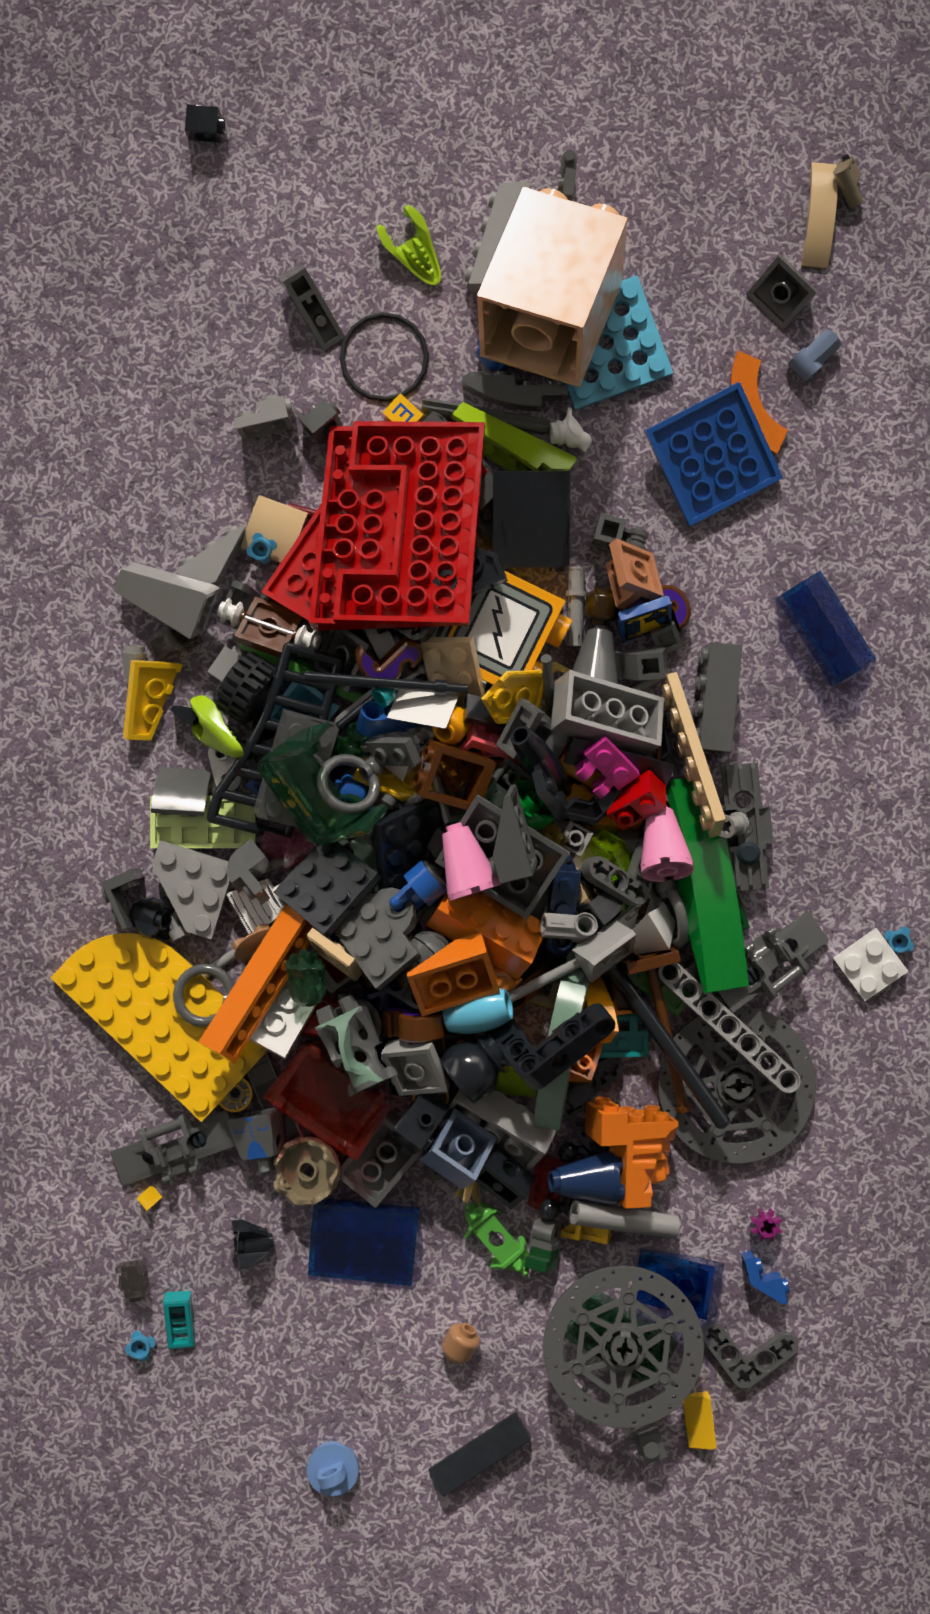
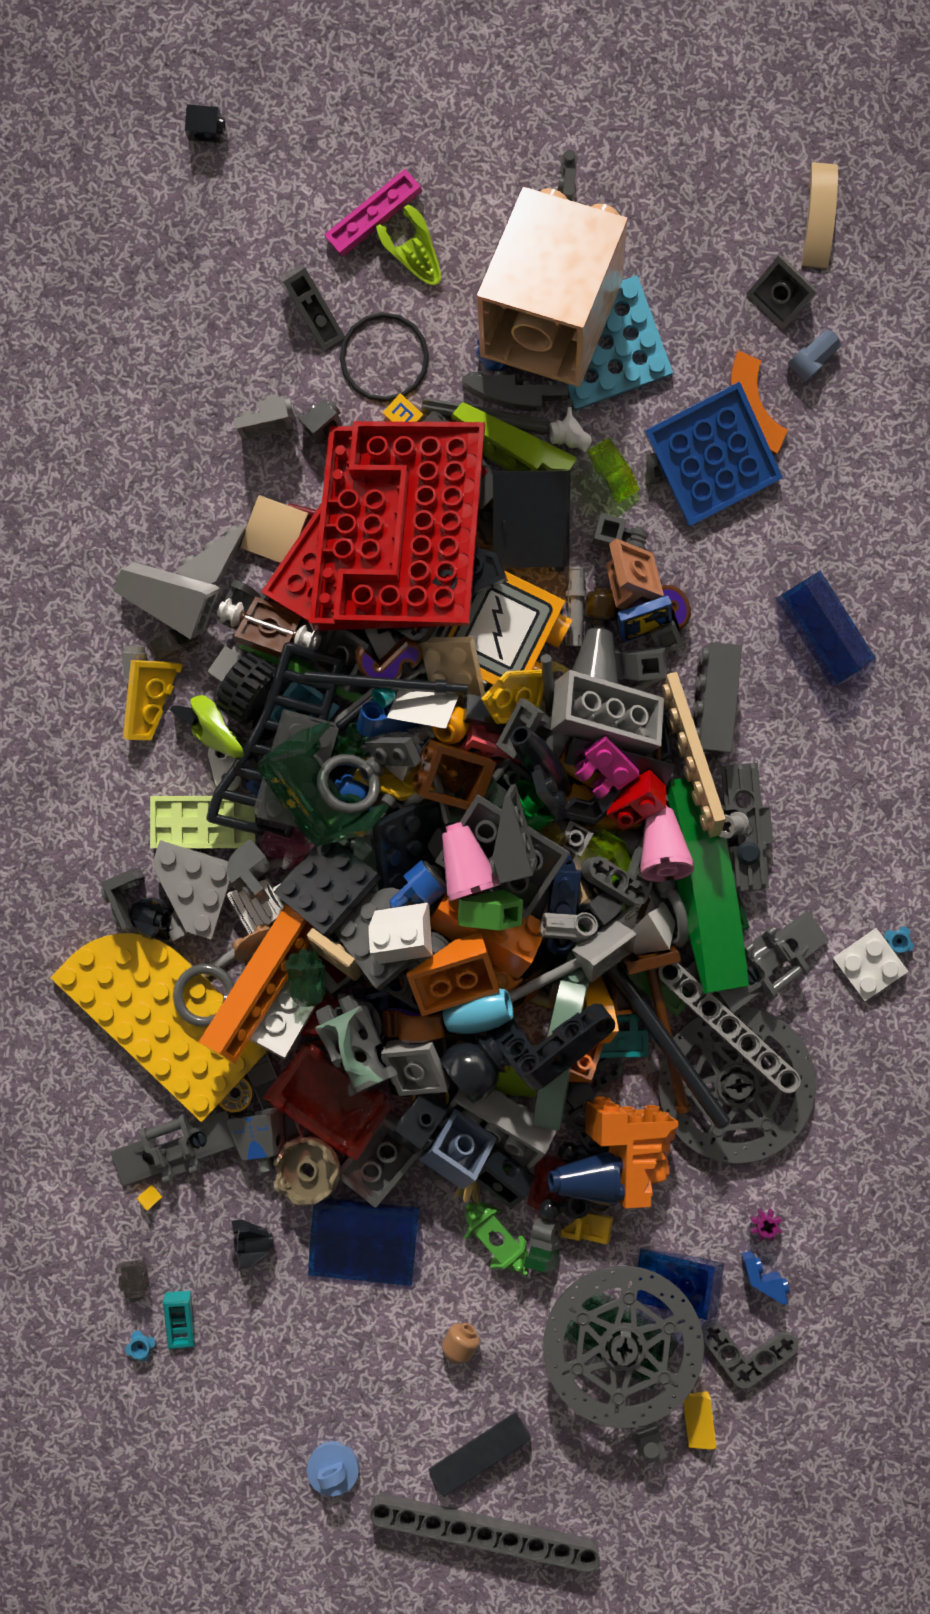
(181, 791): dark grey slope -> none
(255, 552): dark azure plate -> none
(372, 212): none -> dark pink plate
(400, 933): none -> white slope
(490, 910): none -> bright green slope
(493, 227): light grey slope -> none
(494, 1541): none -> dark grey beam
(614, 469): none -> clear neon green slope
(624, 1219): light grey piece -> none
(653, 471): none -> dark grey tile
(847, 176): dark tan piece -> none

